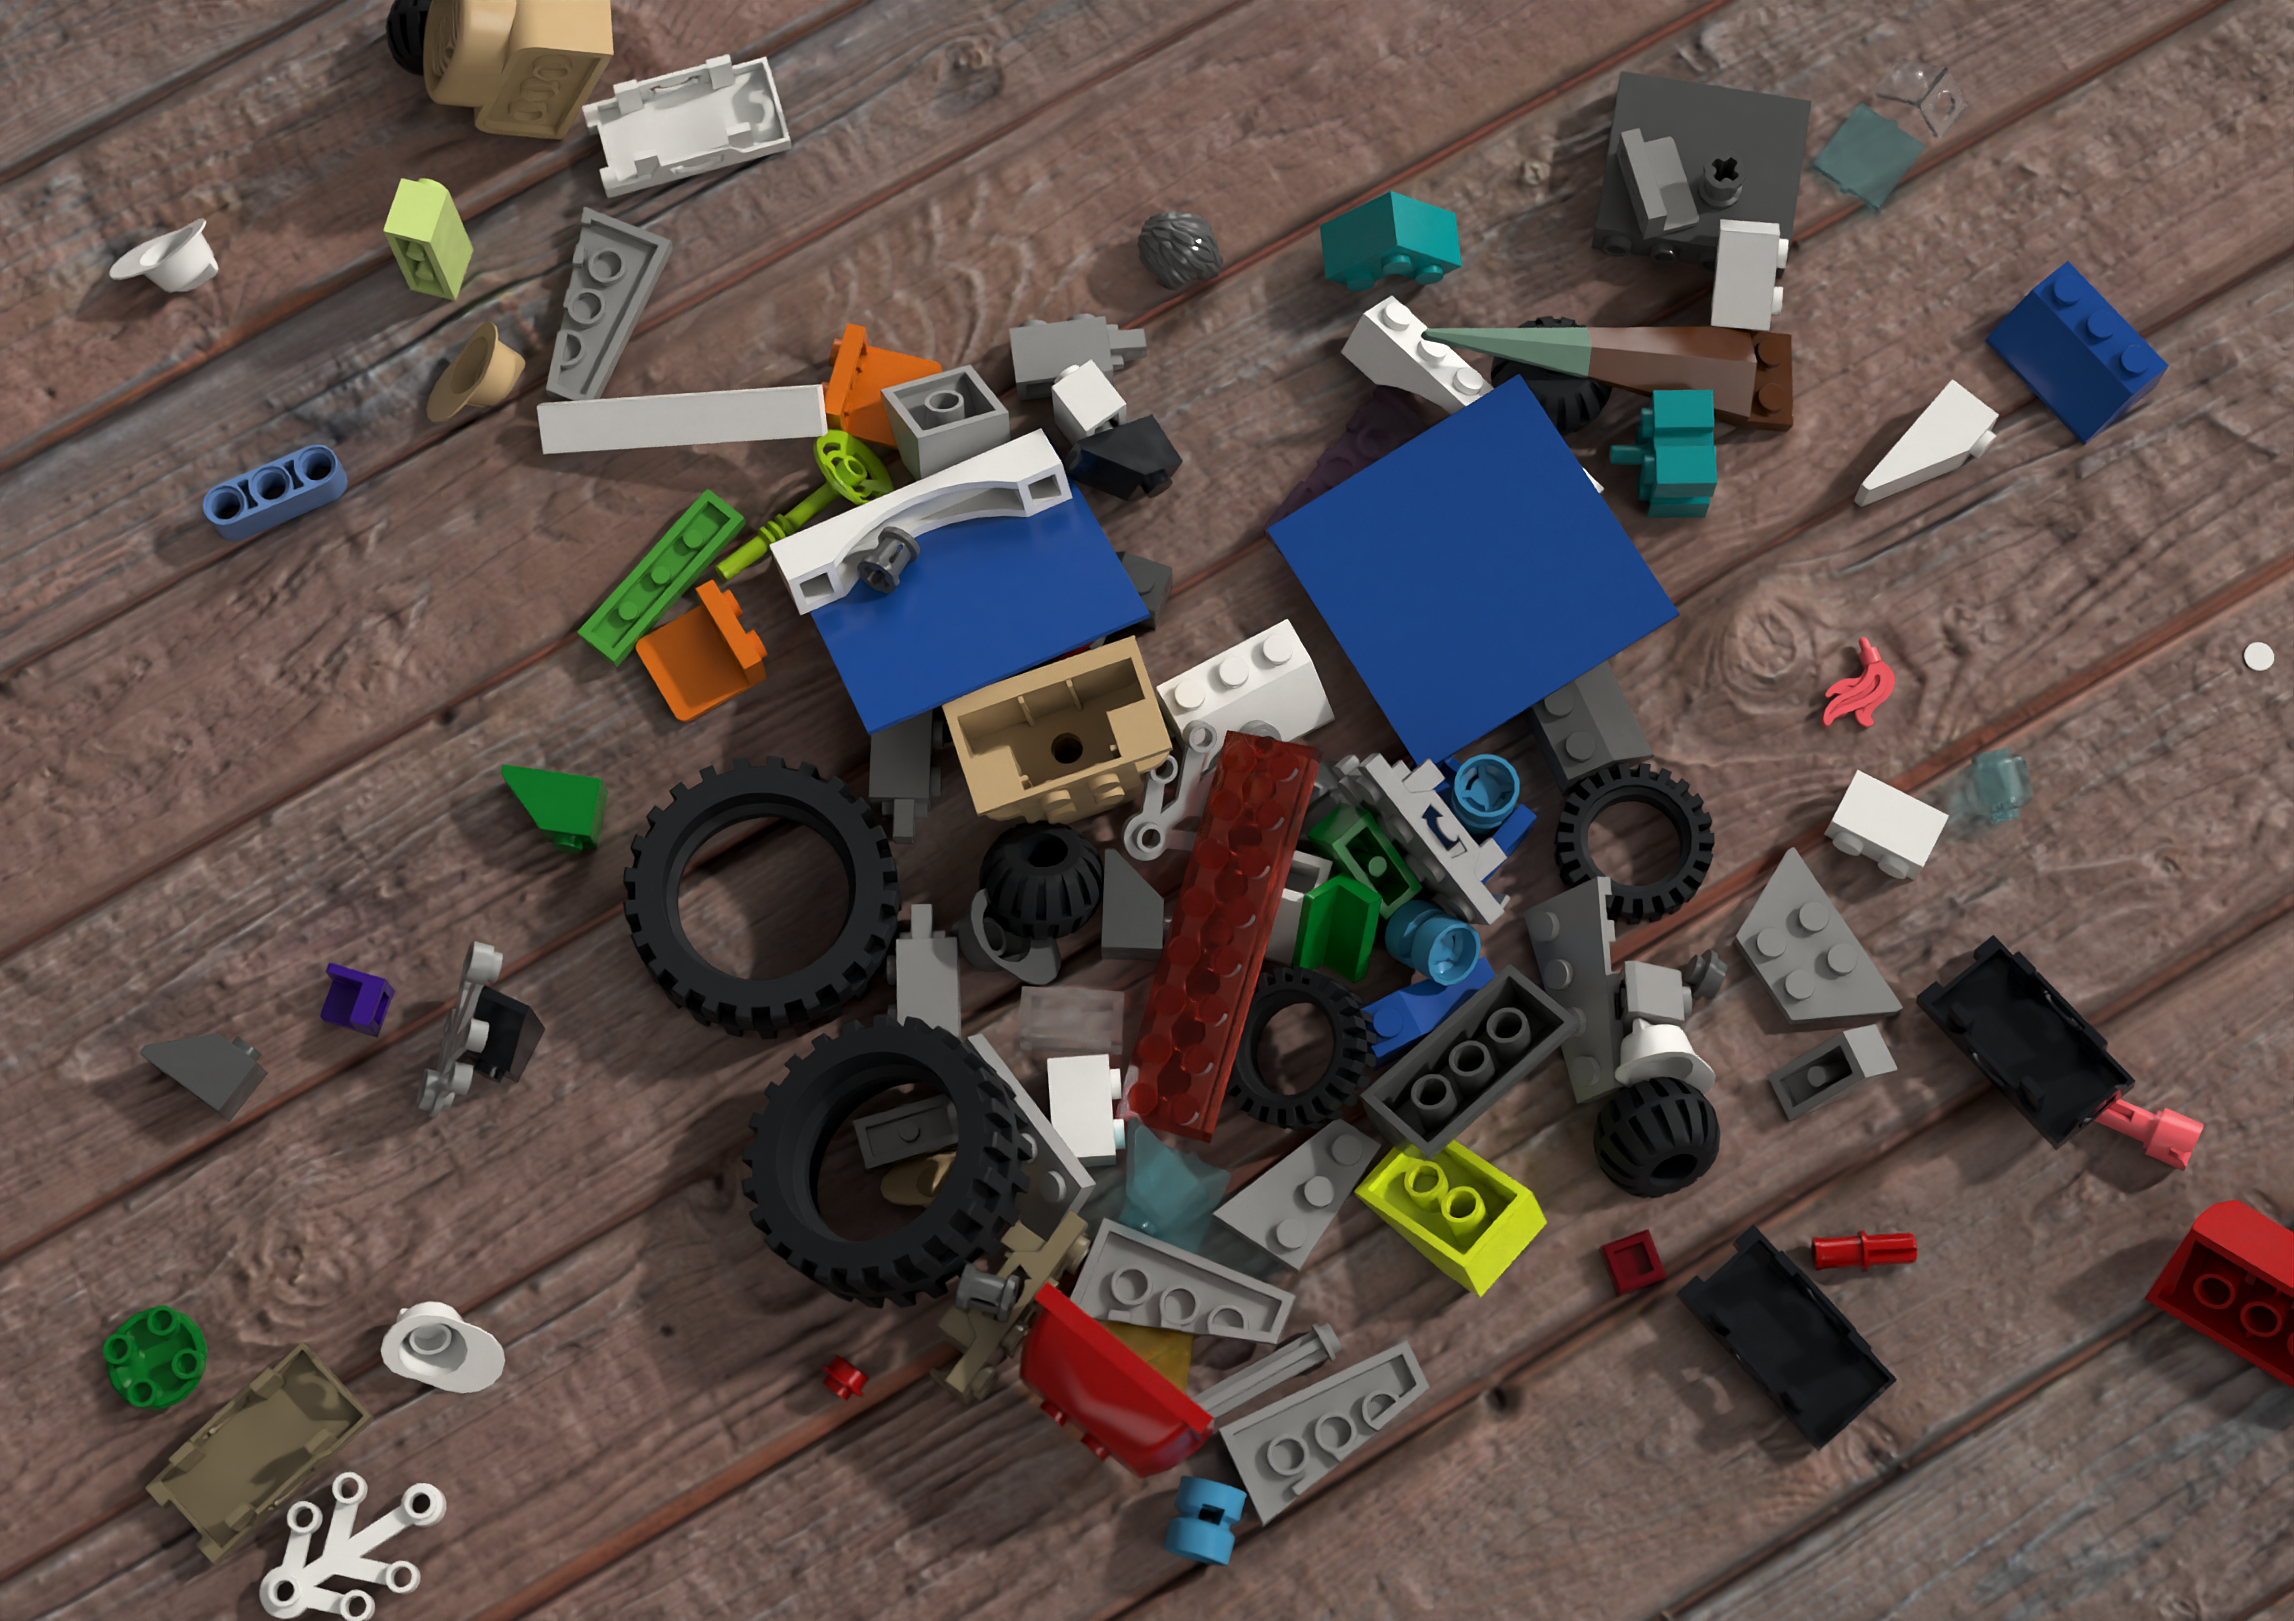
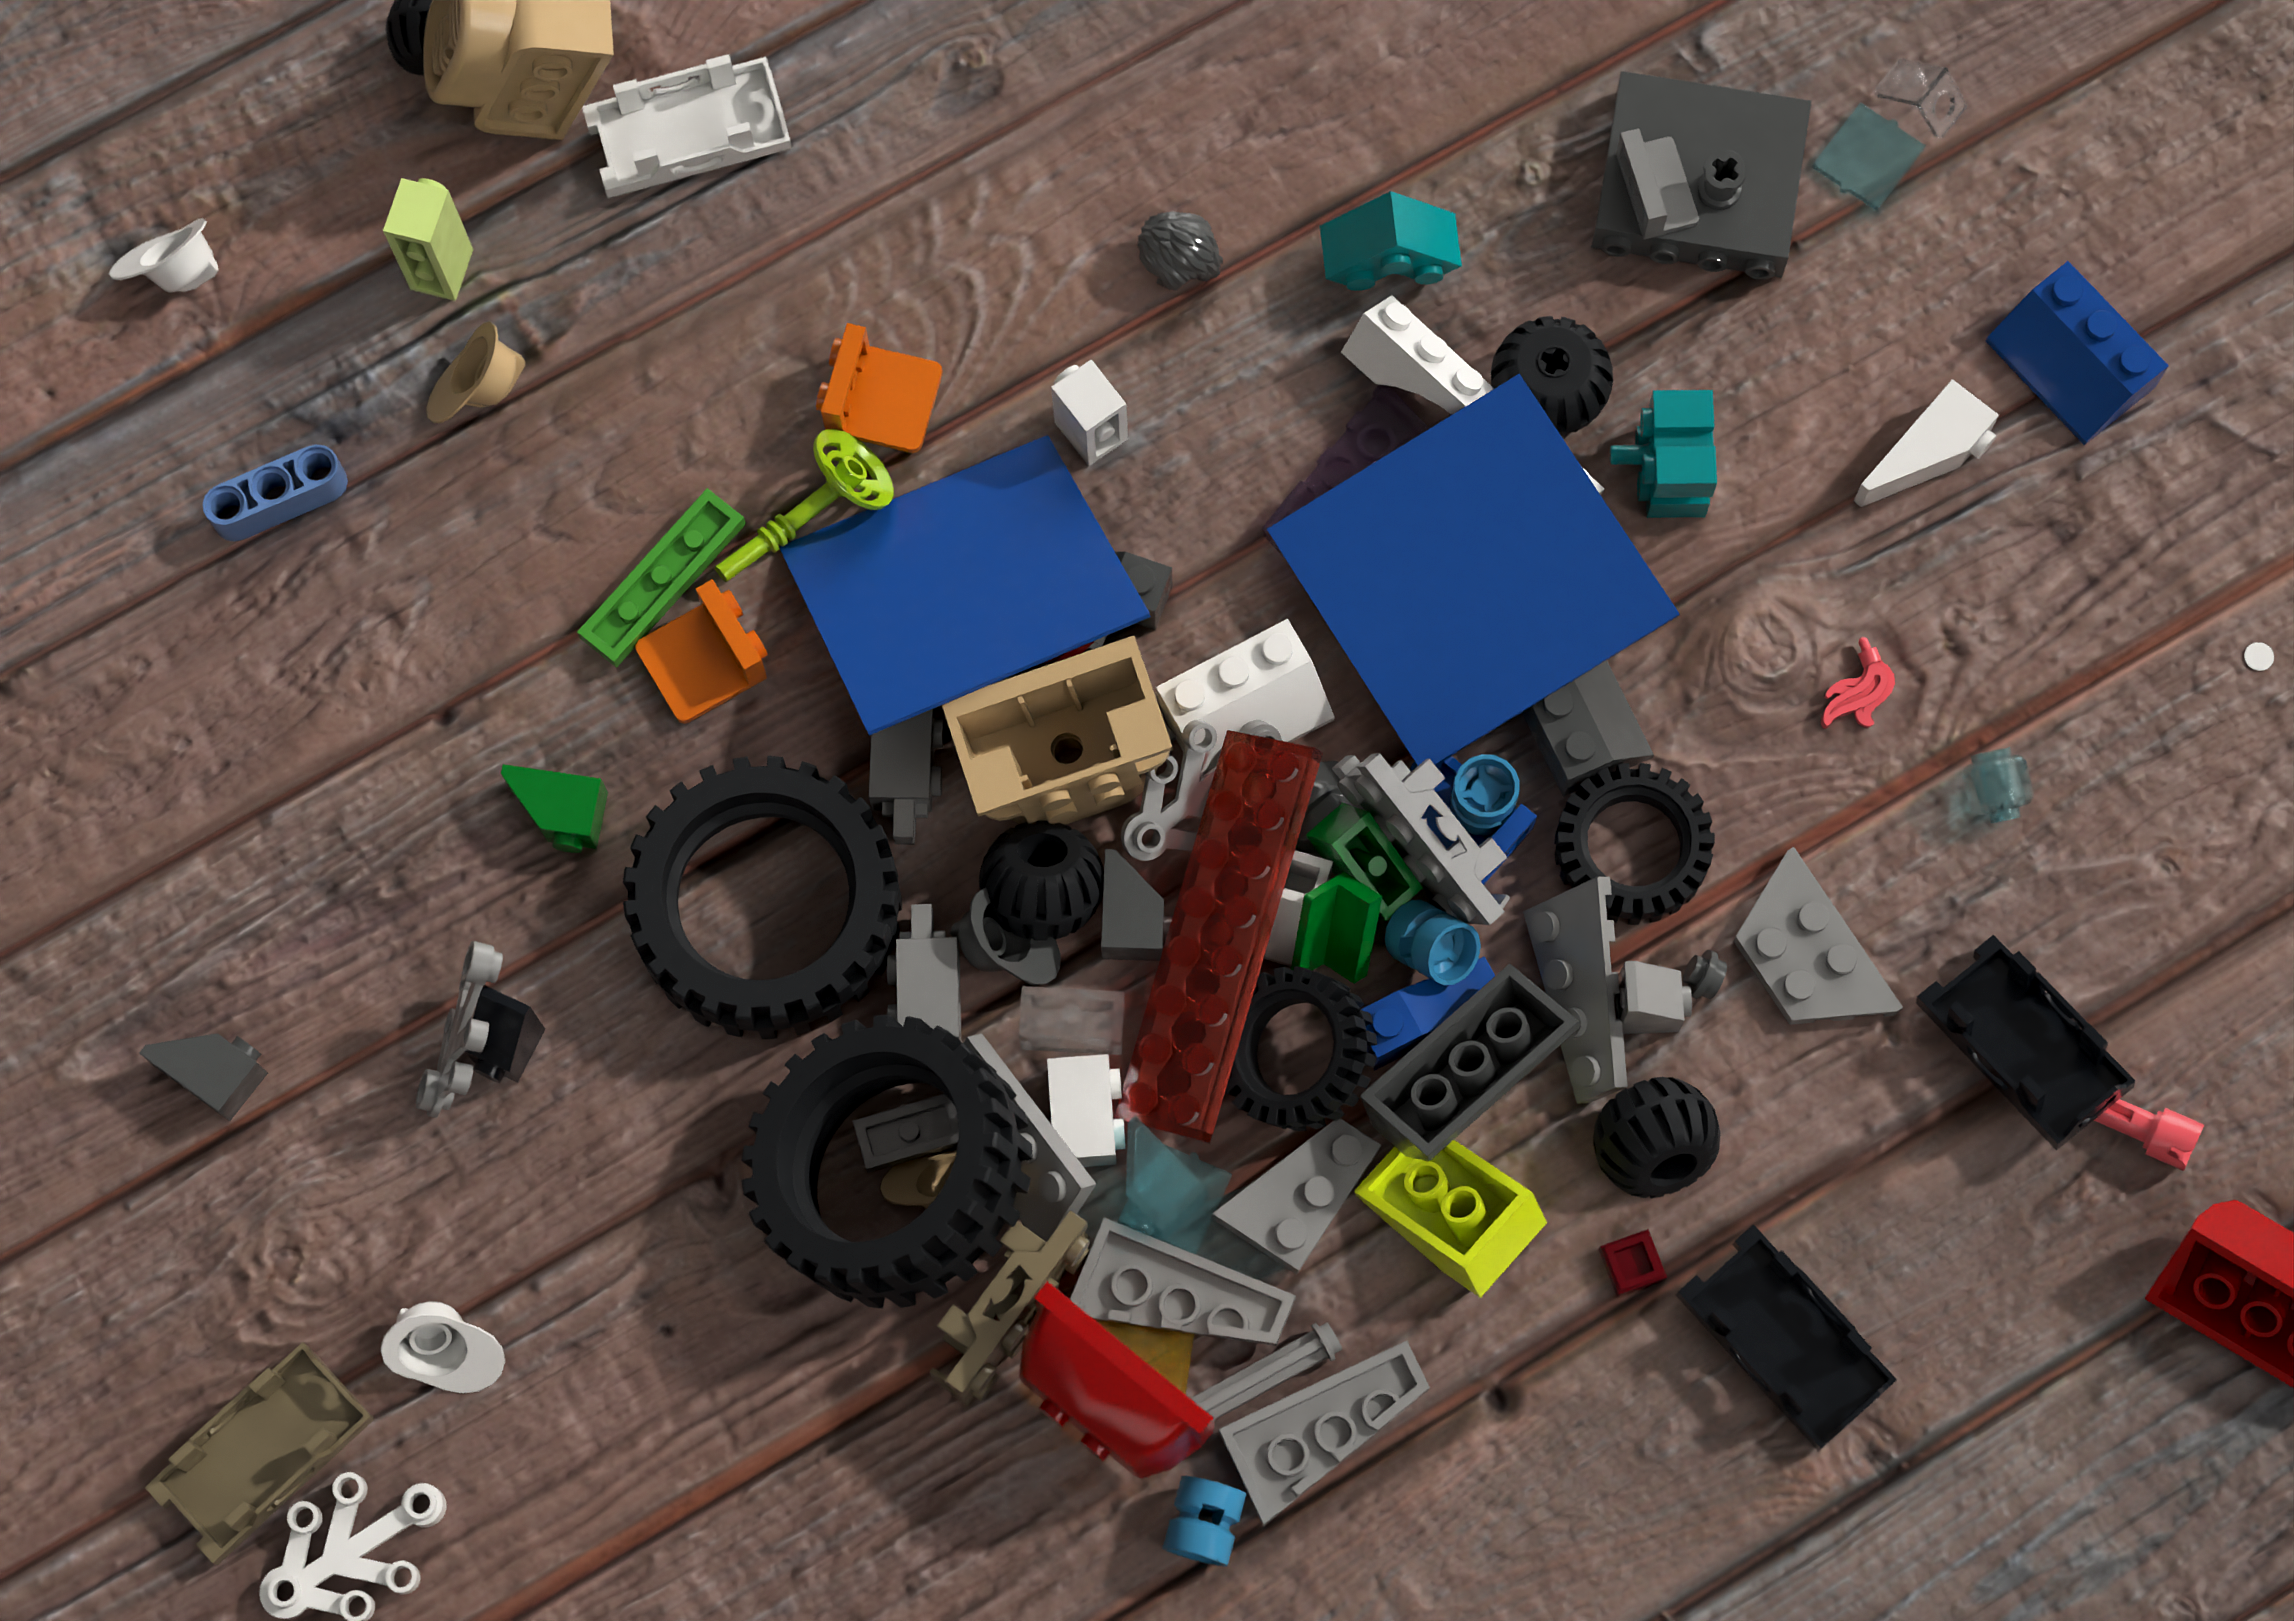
(156, 1358): green dish -> none
(356, 1000): dark purple panel -> none
(605, 298): light grey wing -> none
(682, 419): white tile -> none
(844, 1378): red plate -> none
(888, 559): dark grey bush -> none
(944, 420): light grey slope -> none
(987, 1292): dark grey bush -> none
(1004, 481): white arch -> none
(1046, 350): light grey hinge -> none
(1125, 460): black slope -> none
(1661, 1052): white piece -> none
(1741, 366): reddish brown plate -> none
(1746, 275): white brick -> none
(1832, 1071): light grey slope -> none
(1863, 1250): red axle -> none
(1885, 826): white brick -> none

